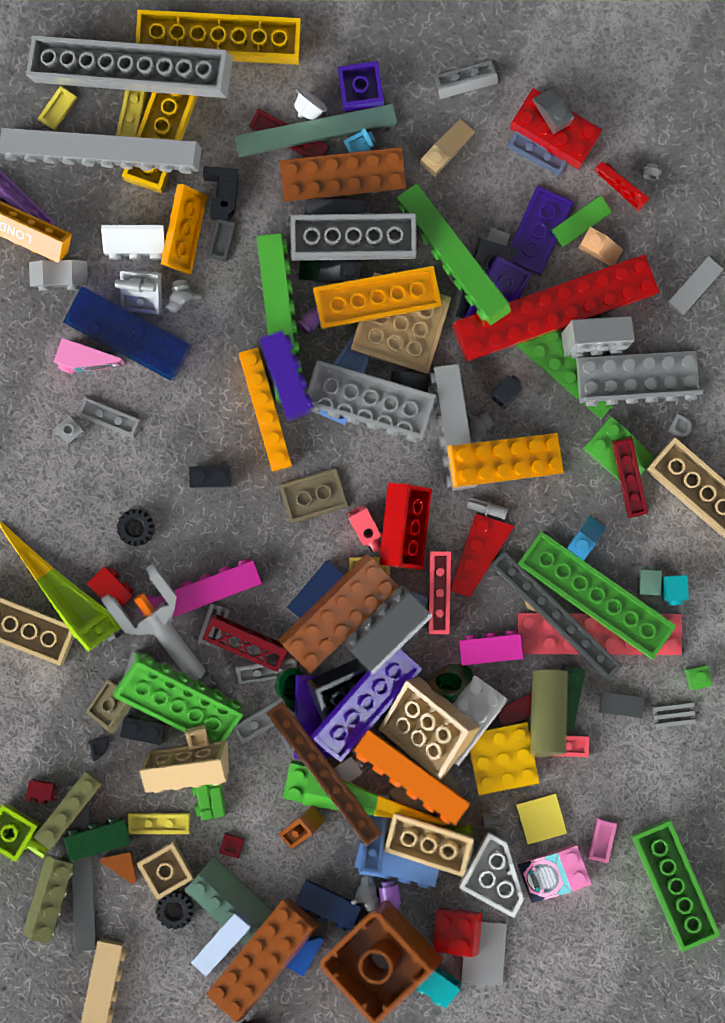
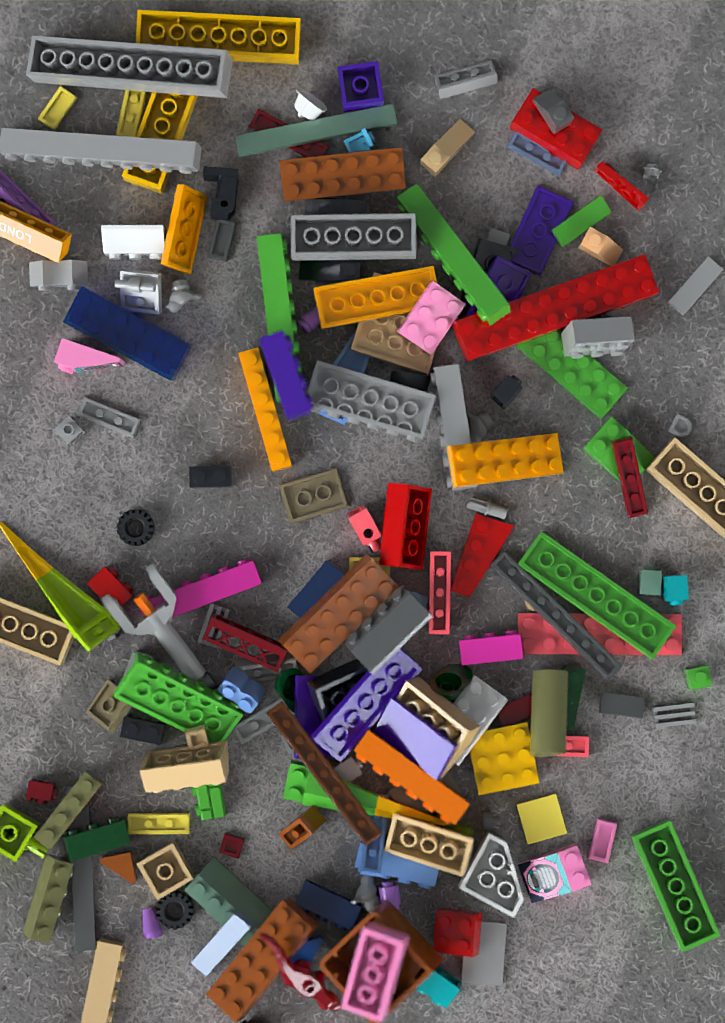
(98, 747): black tile -> none
(151, 926): none -> medium lavender cone
(241, 690): none -> medium blue brick
(302, 978): none -> dark red animal
(375, 971): none -> bright pink brick
(415, 738): none -> tile
(431, 317): none -> bright pink plate
(586, 538): dark azure slope -> none
(638, 378): light grey bracket -> none

